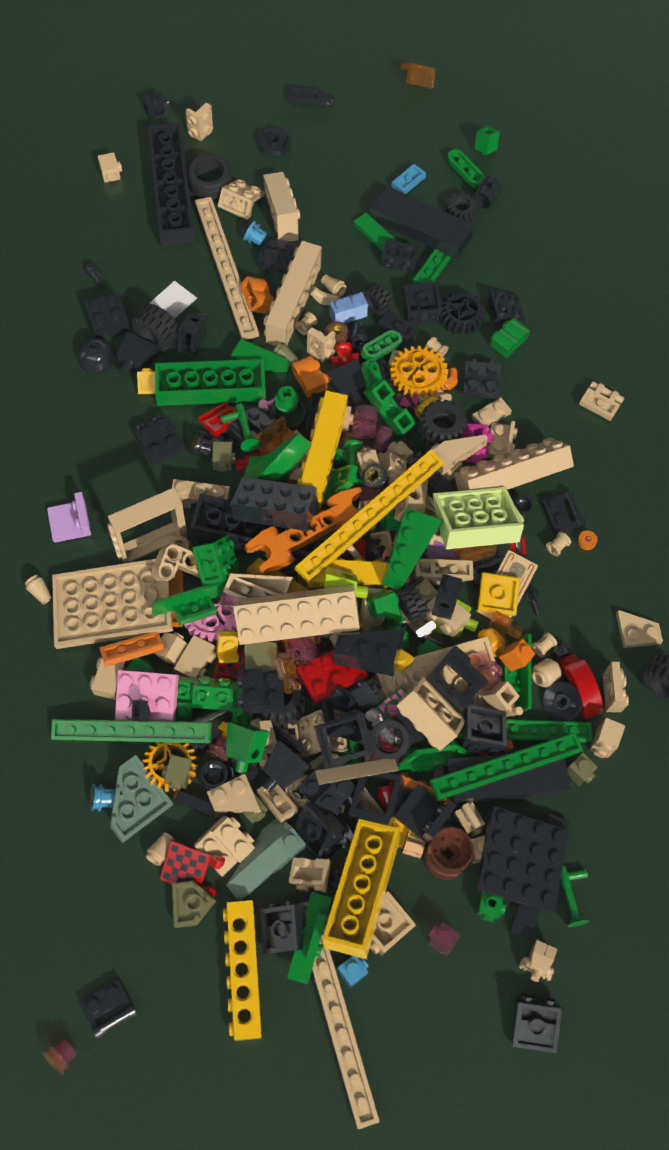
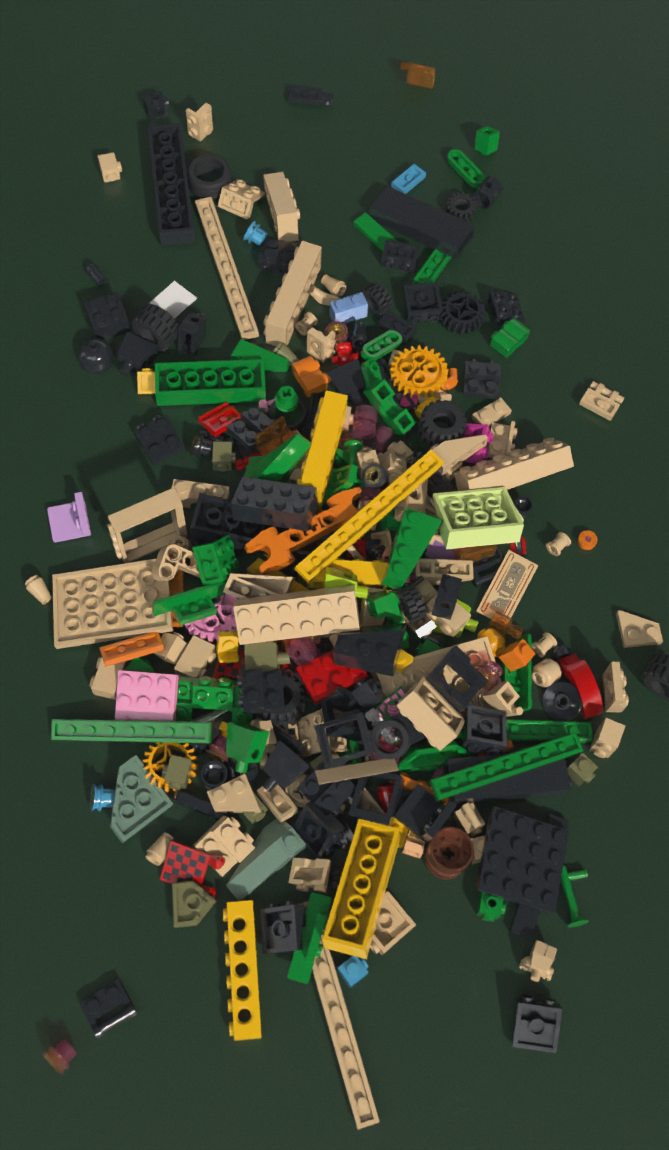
(140, 710): black plate -> none
(249, 443): green piece -> none
(257, 294): orange brick -> none
(274, 148): black plate -> none
(287, 672): clear orange plate -> none
(438, 347): tan bush -> none
(443, 938): clear pink brick -> none
(498, 594): yellow tile -> none
(533, 599): black hand -> none
(557, 513): black plate -> none

